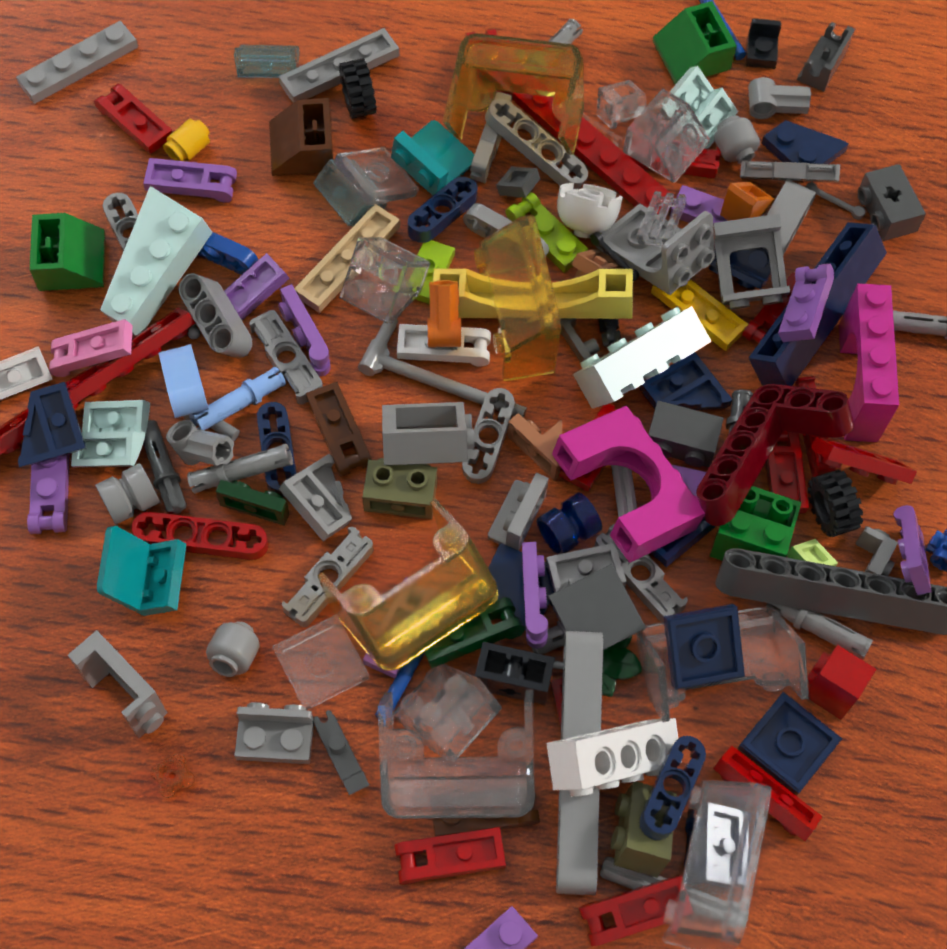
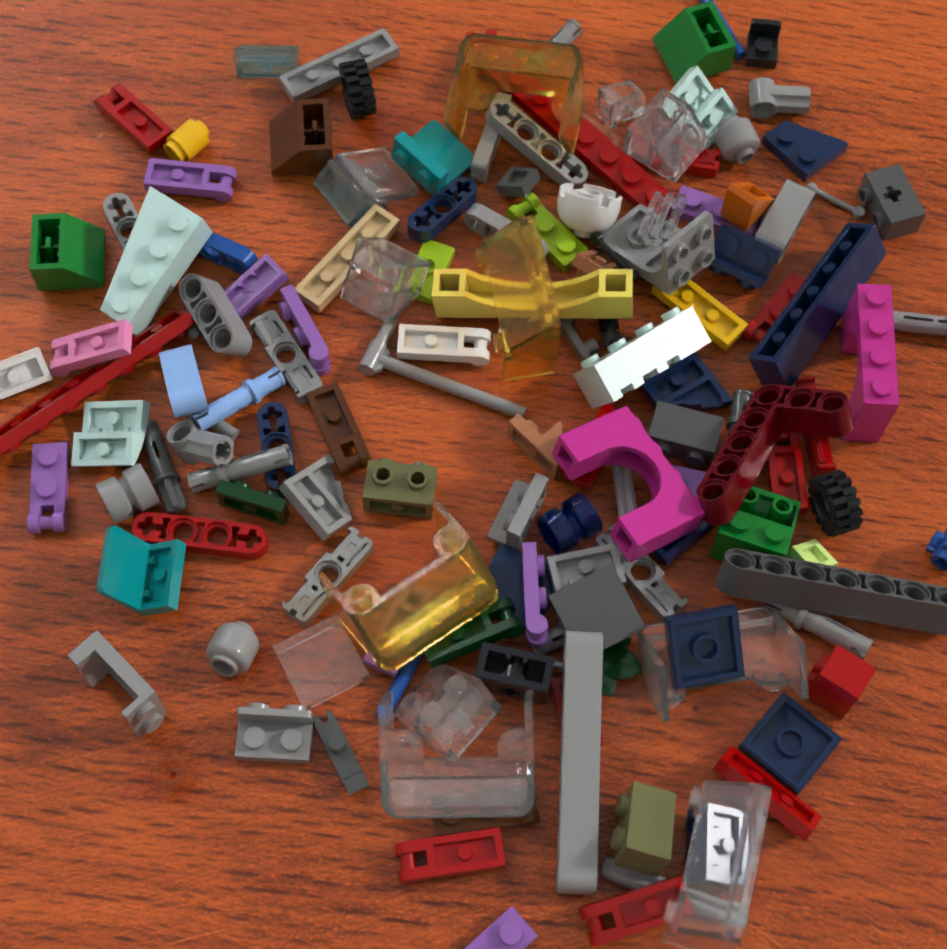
(50, 426): dark blue wing -> none
(77, 62): light grey plate -> none
(426, 433): light grey window -> none
(444, 323): orange piece -> none
(505, 415): light grey beam -> none
(610, 755): white brick -> none
(660, 797): dark blue beam -> none
(748, 235): light grey window -> none
(790, 170): light grey piece -> none
(806, 303): medium lavender plate -> none
(826, 58): dark grey hinge -> none
(862, 461): red plate -> none
(881, 546): light grey bracket -> none
(912, 550): medium lavender plate -> none

